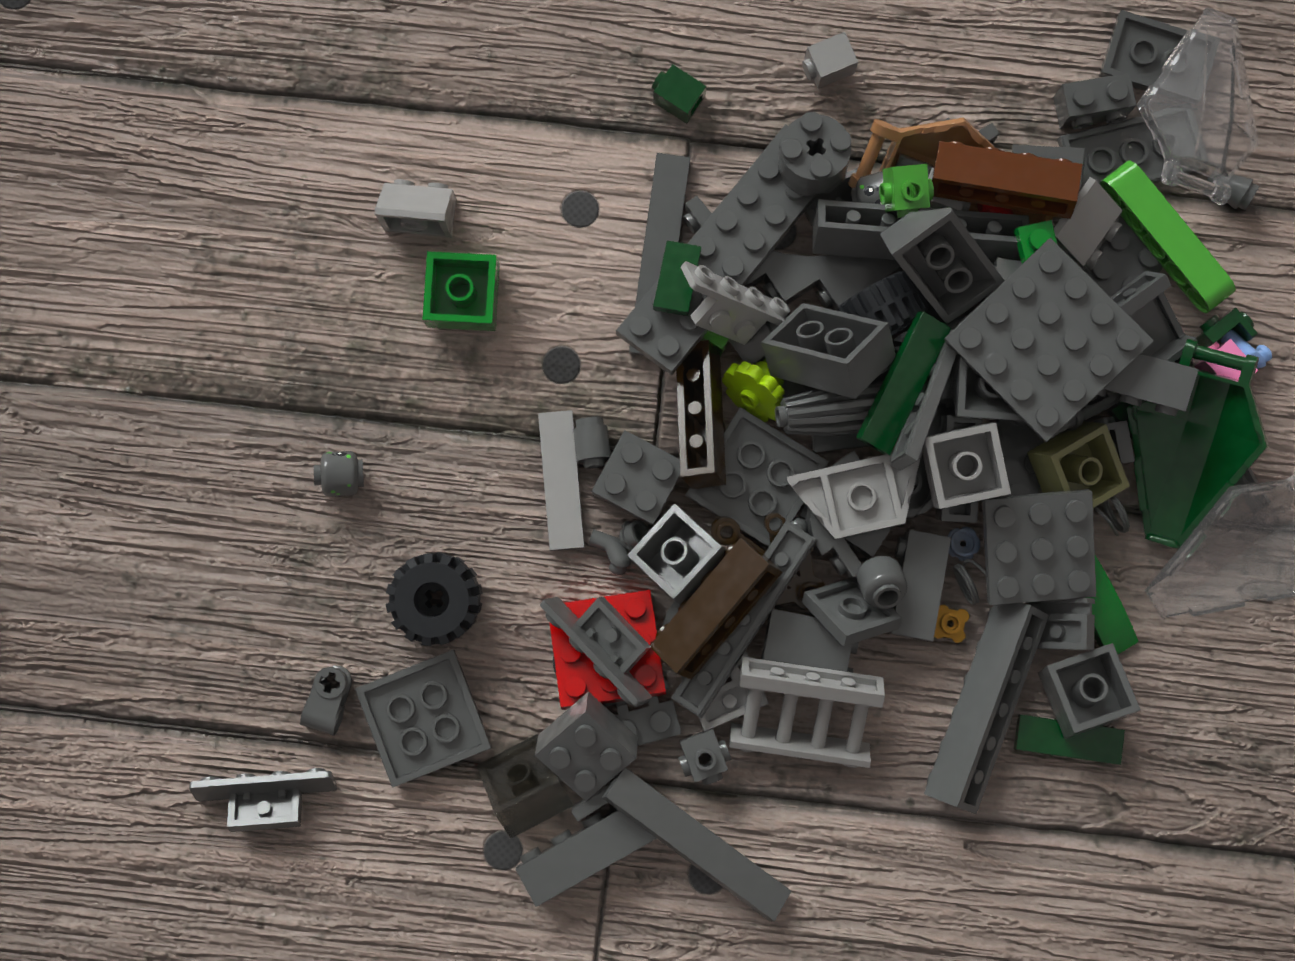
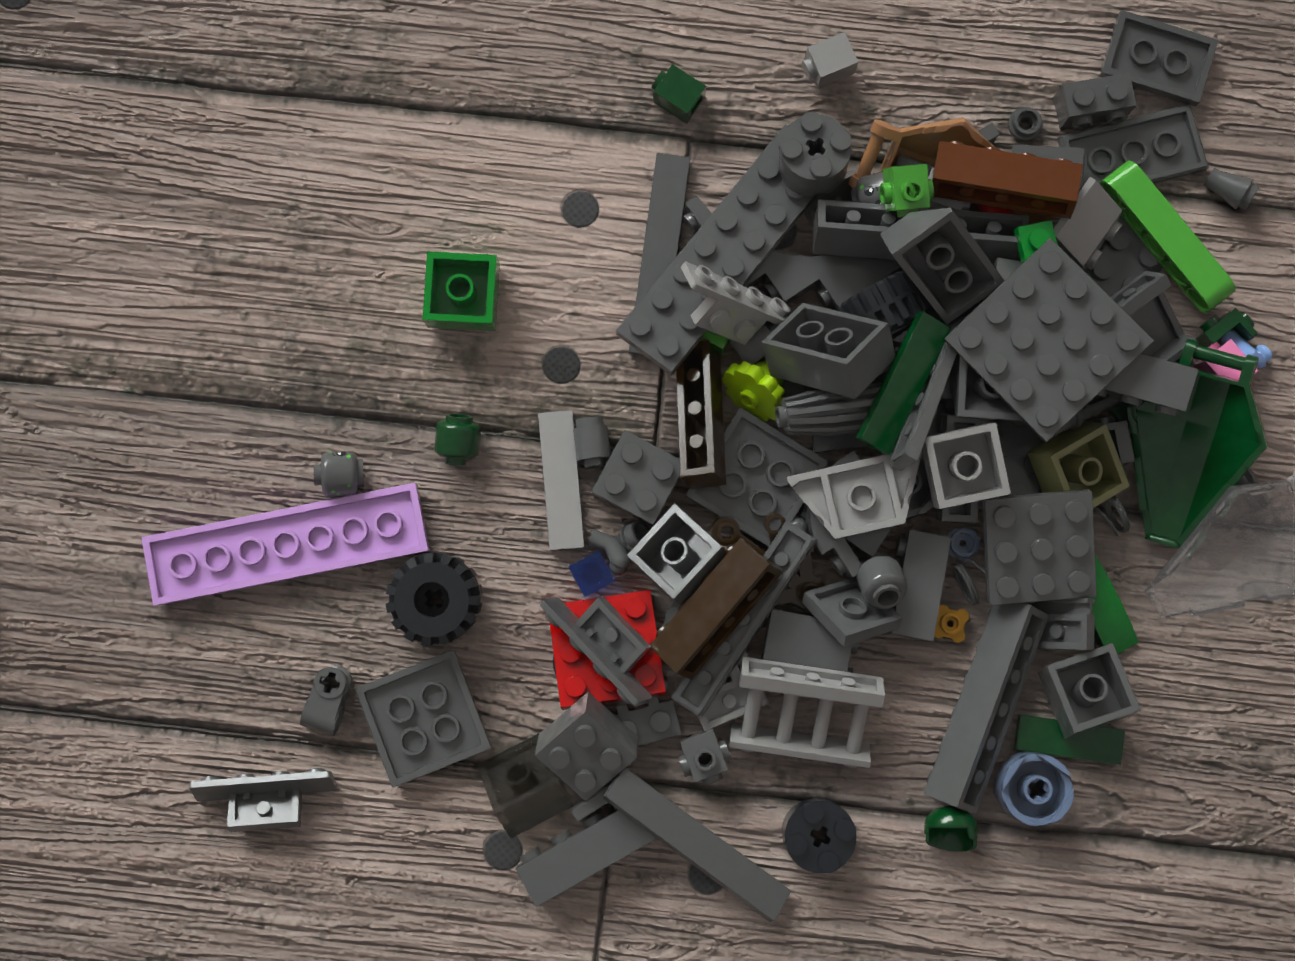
(285, 544): none -> lavender plate
(416, 208): light grey slope -> none
(457, 438): none -> dark green head
(591, 574): none -> clear blue plate
(673, 289): dark green tile -> none
(823, 855): none -> black brick
(951, 829): none -> dark green hair
(1029, 115): none -> dark grey plate
(1051, 779): none -> sand blue brick
(1203, 108): clear windscreen -> none

